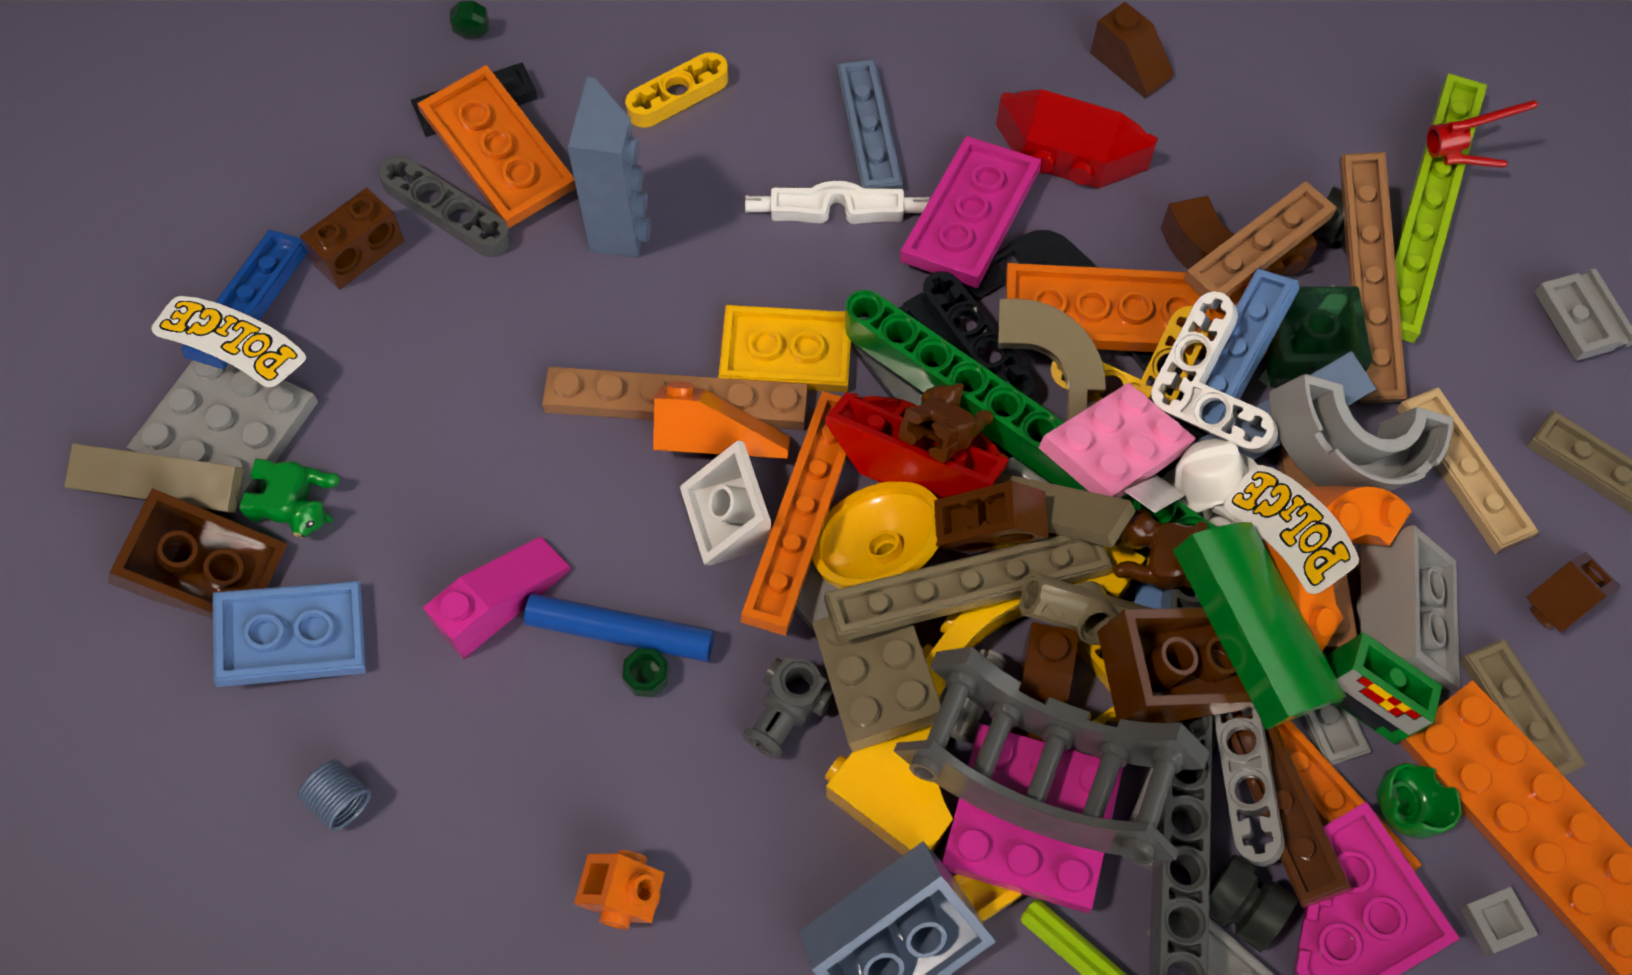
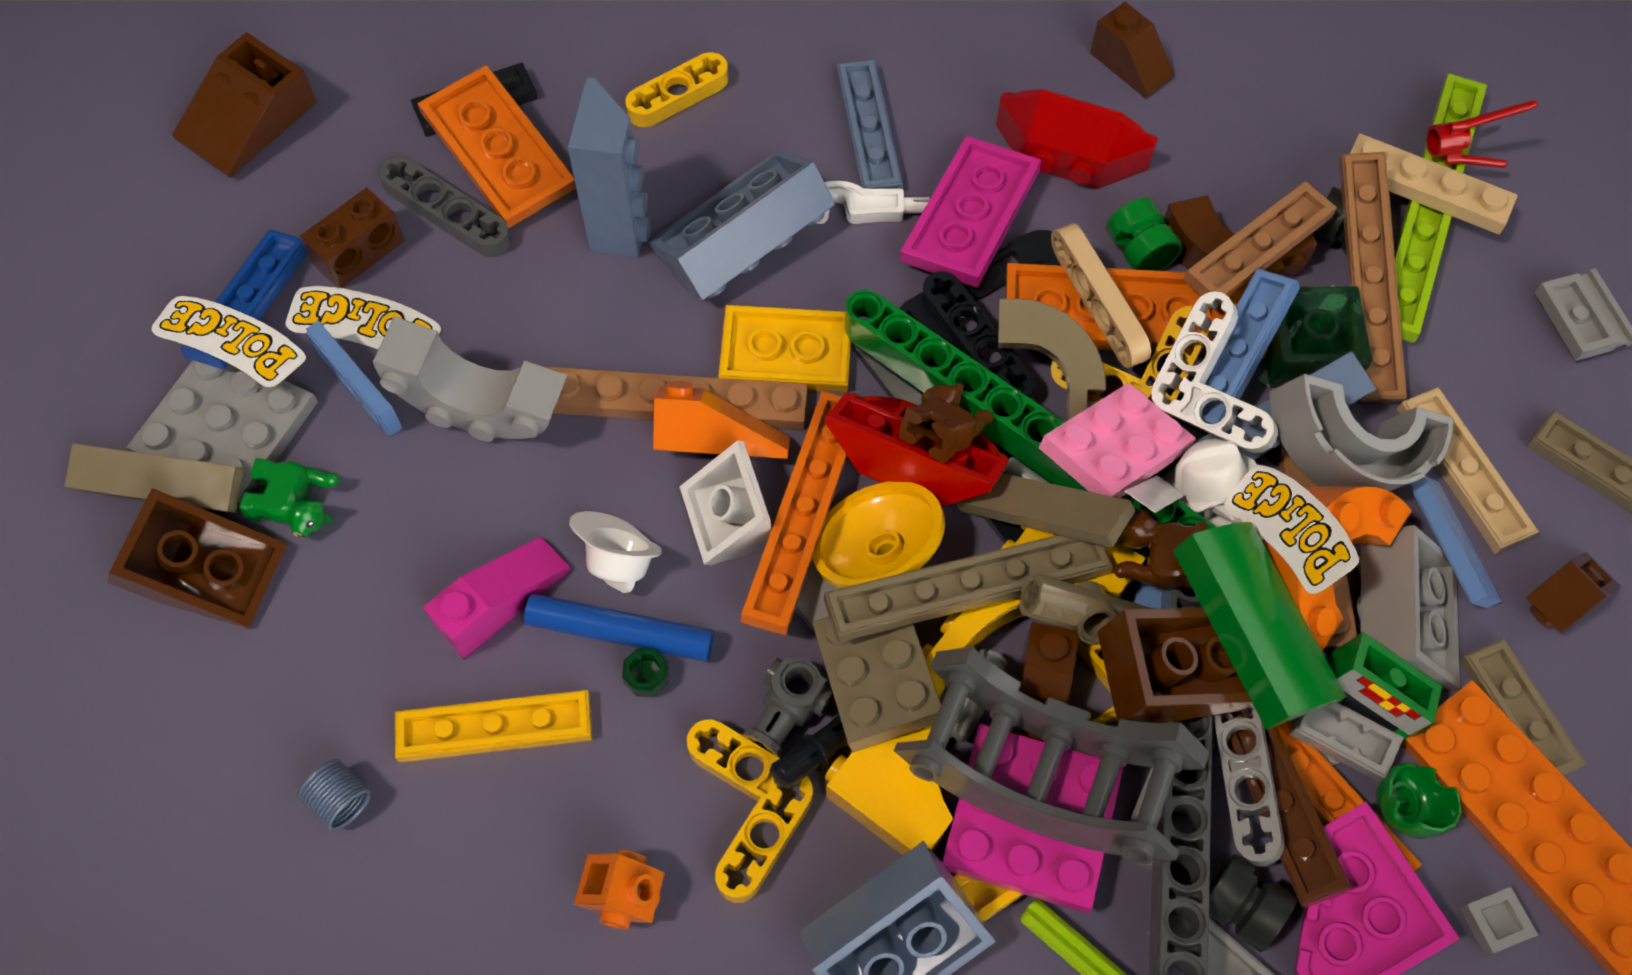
(243, 105): none -> reddish brown slope
(287, 633): medium blue tile -> none
(350, 314): none -> sticker
(353, 379): none -> medium blue tile
(461, 393): none -> light grey brick
(469, 19): dark green tile -> none
(492, 726): none -> yellow tile
(614, 548): none -> white piece
(743, 223): none -> sand blue slope
(761, 790): none -> yellow beam
(810, 754): none -> black axle
(991, 518): reddish brown brick -> none
(1101, 295): none -> tan beam
(1143, 237): none -> green wheel
(1349, 739): none -> light grey plate
(1442, 187): none -> tan plate
(1455, 543): none -> medium blue tile

